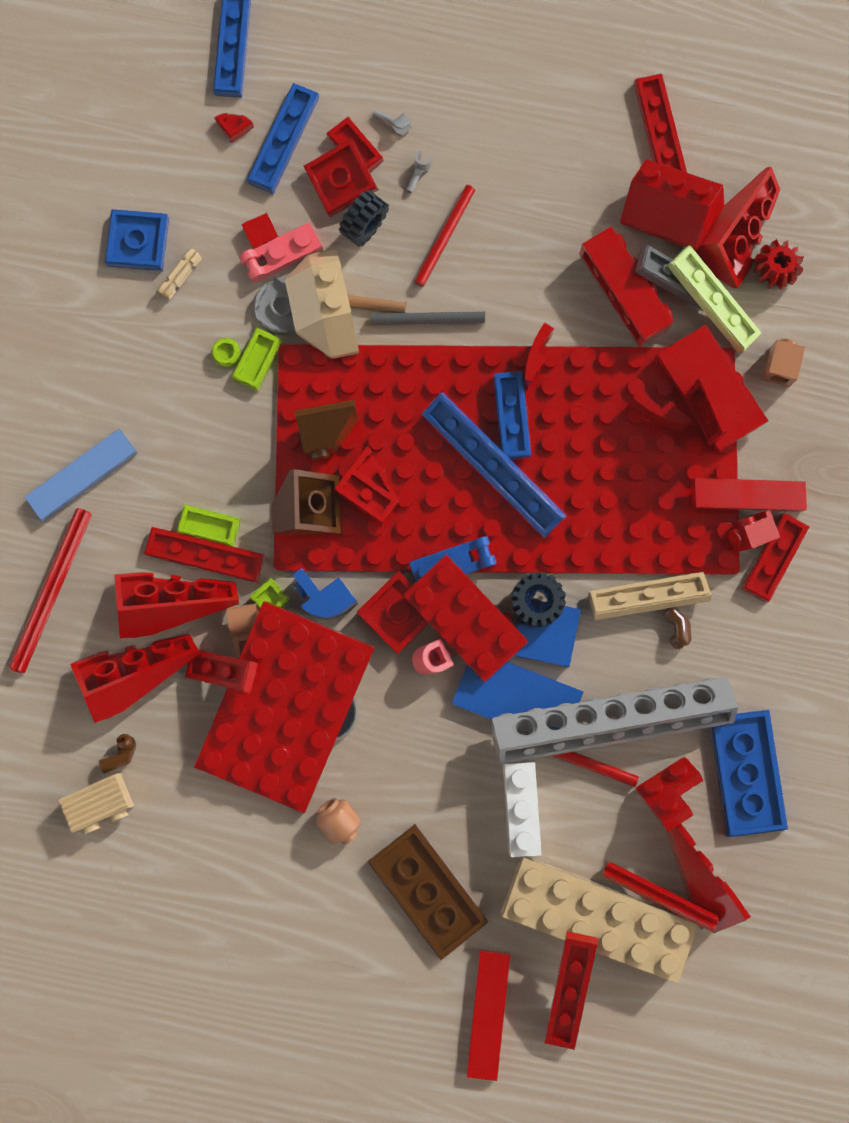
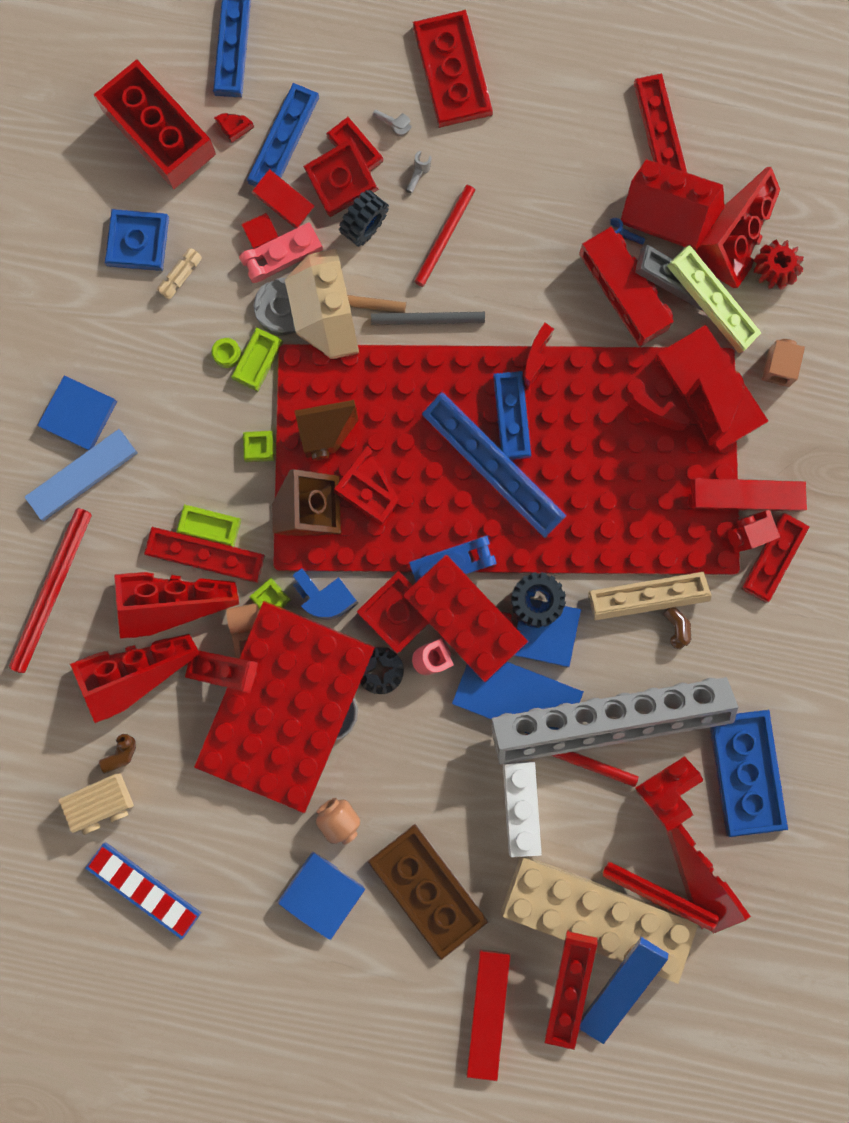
(77, 413): none -> blue tile
(143, 890): none -> tile
(155, 124): none -> red brick
(258, 446): none -> lime tile
(283, 199): none -> red tile
(321, 895): none -> blue slope
(391, 679): none -> black gear
(452, 68): none -> red tile
(616, 222): none -> blue hand
(623, 990): none -> blue tile

